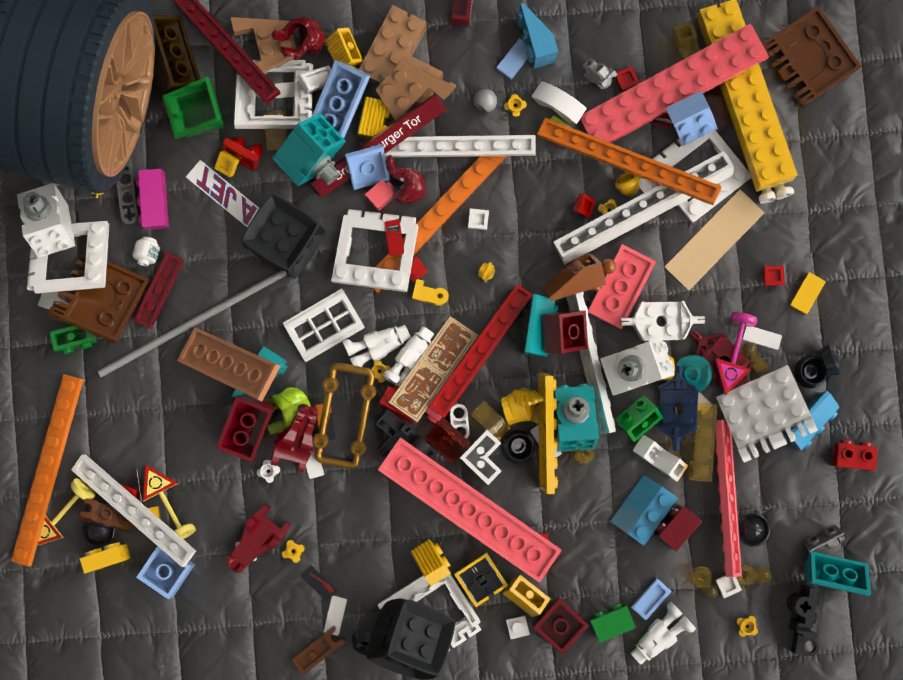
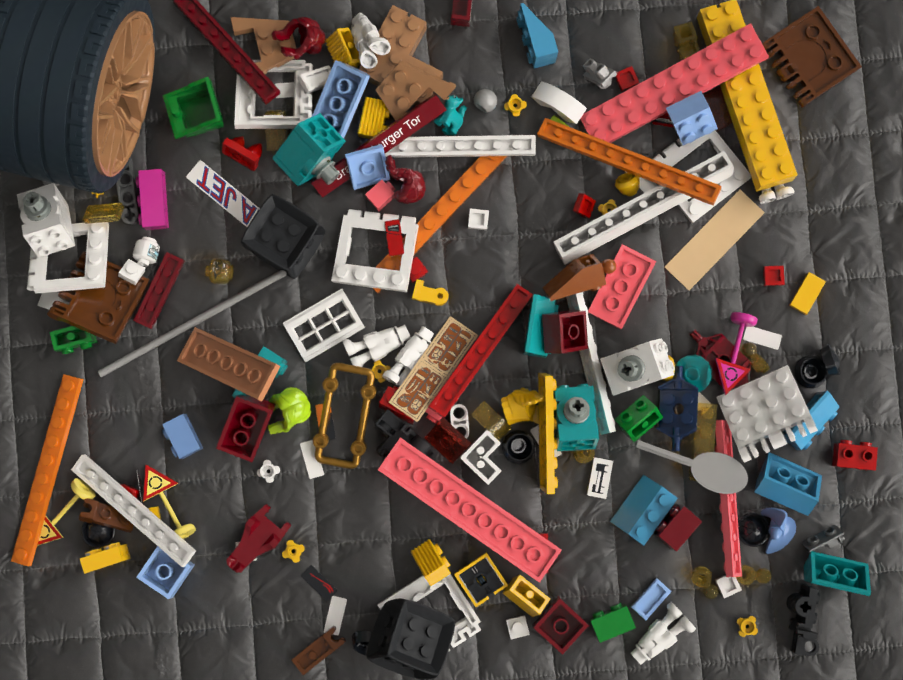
(103, 213): none -> clear yellow tile
(131, 272): none -> white plate
(173, 55): dark brown slope -> none
(182, 436): none -> medium blue brick
(219, 271): none -> clear yellow head
(226, 163): yellow plate -> none
(296, 440): dark red animal -> none
(366, 38): none -> white piece
(451, 118): none -> teal animal
(486, 271): yellow plate -> none
(514, 60): light blue tile -> none
(599, 478): none -> white tile
(660, 458): white brick -> none
(677, 320): white plate -> none
(710, 469): none -> light grey piece
(781, 529): none -> medium blue piece
(788, 484): none -> dark azure slope

